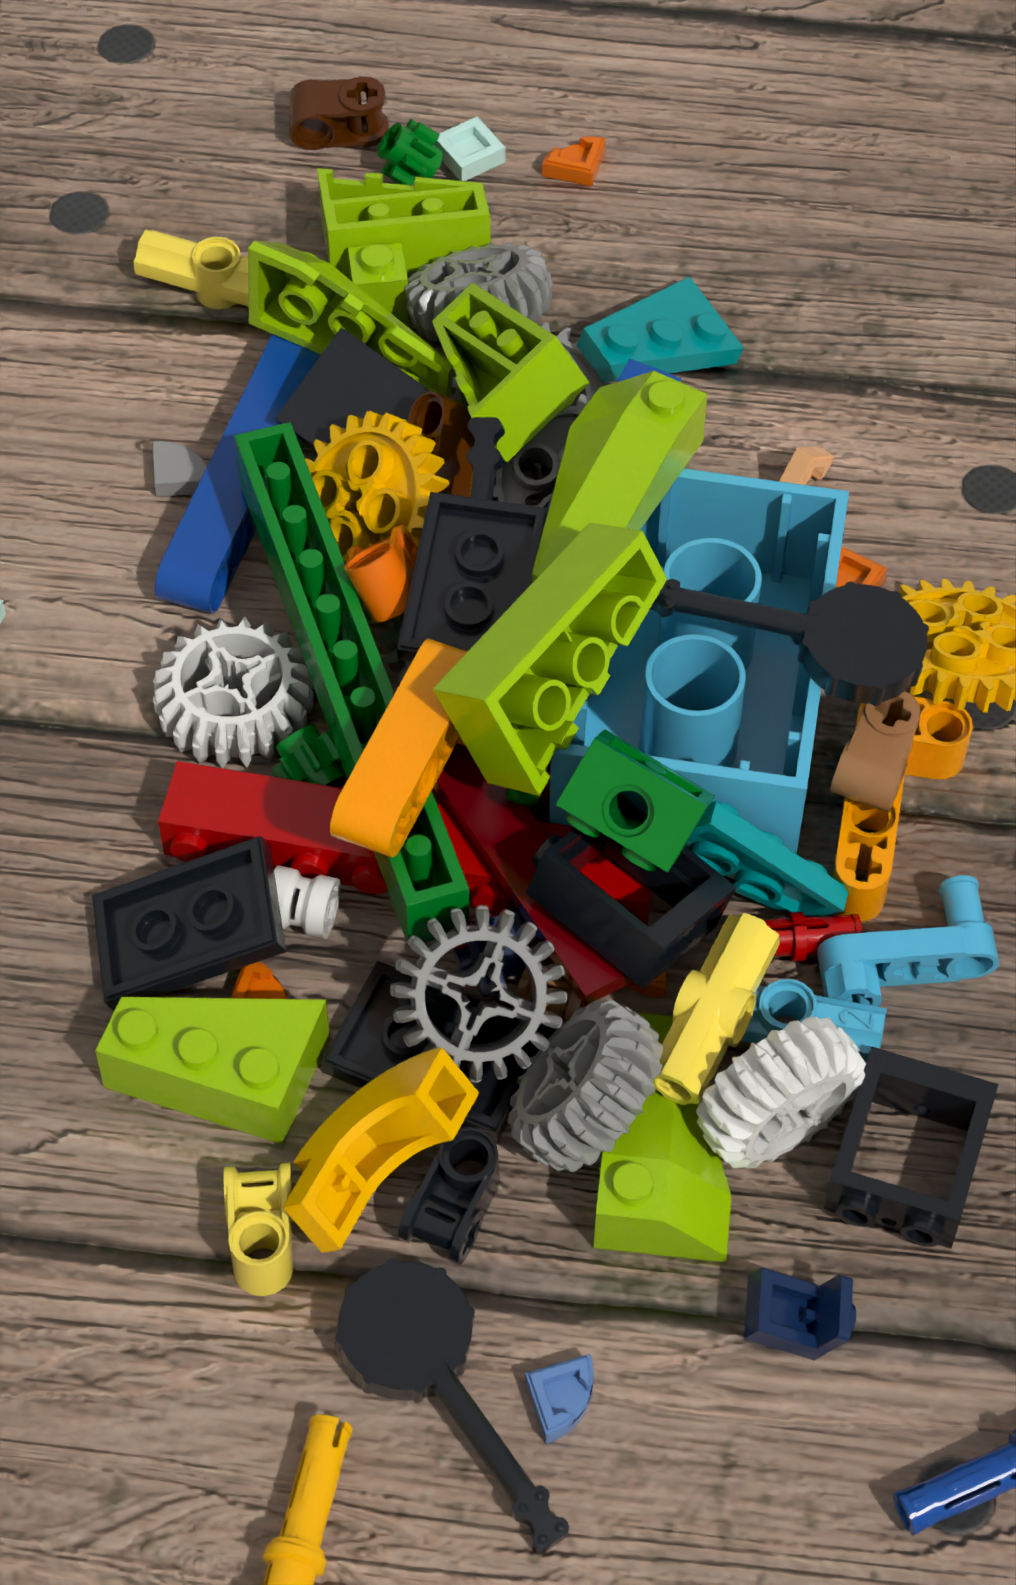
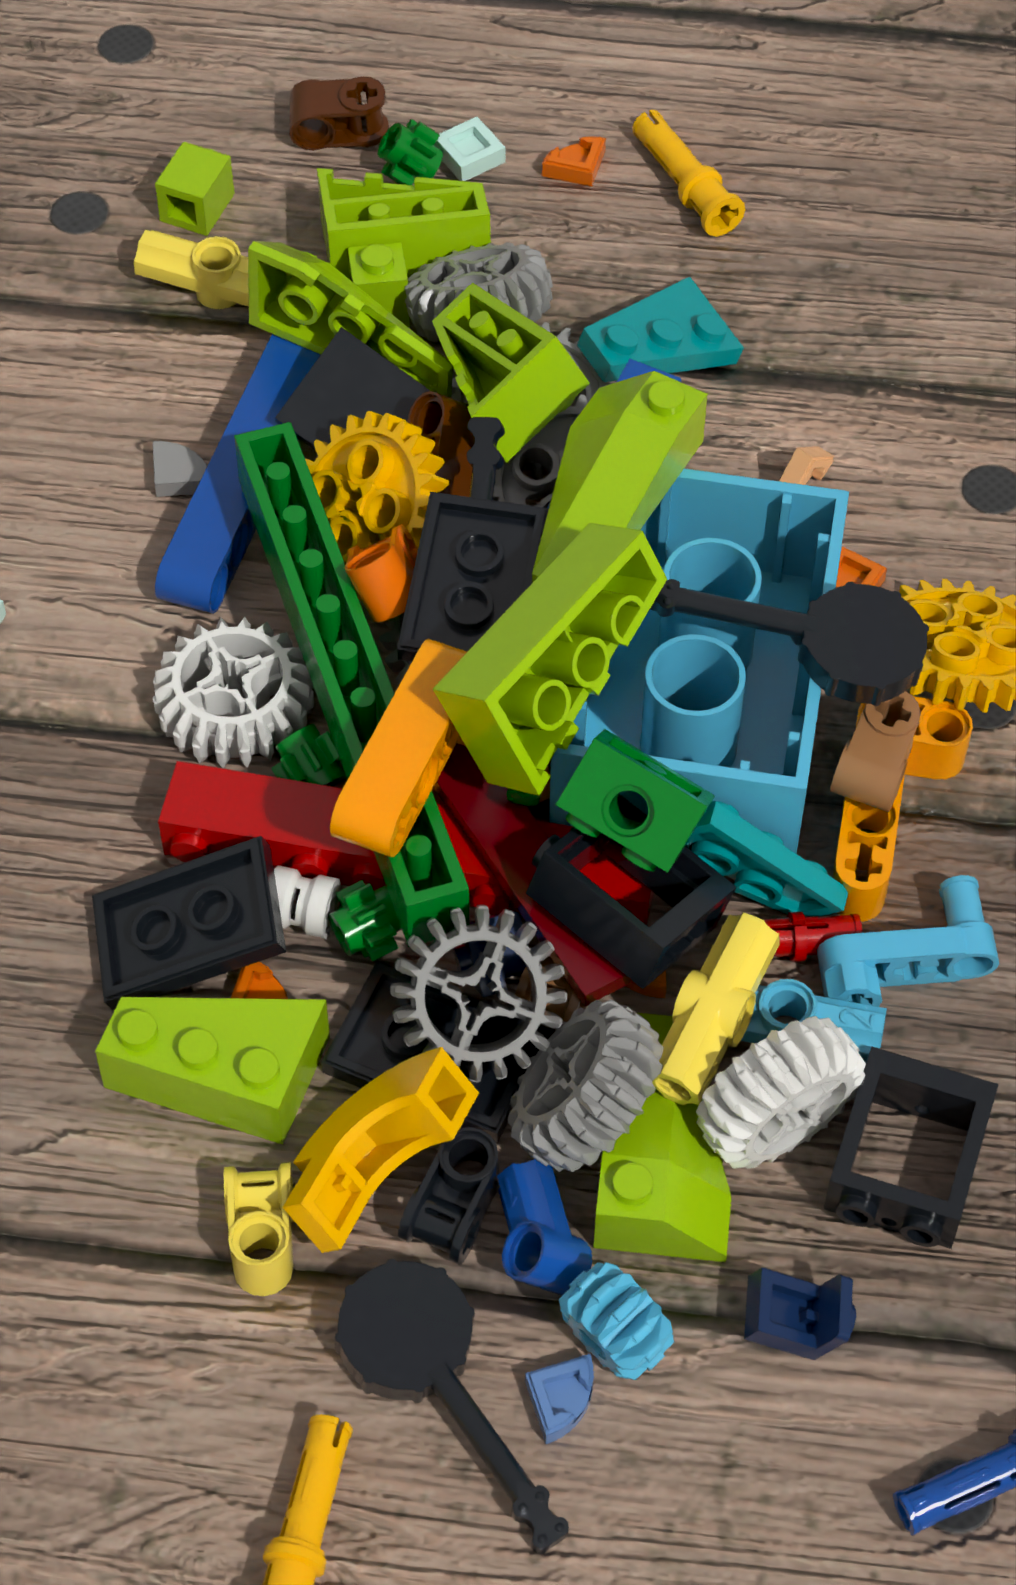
(195, 188): none -> lime brick
(365, 921): none -> green gear
(539, 1236): none -> blue piece
(616, 1320): none -> medium azure gear
(698, 184): none -> yellow pin

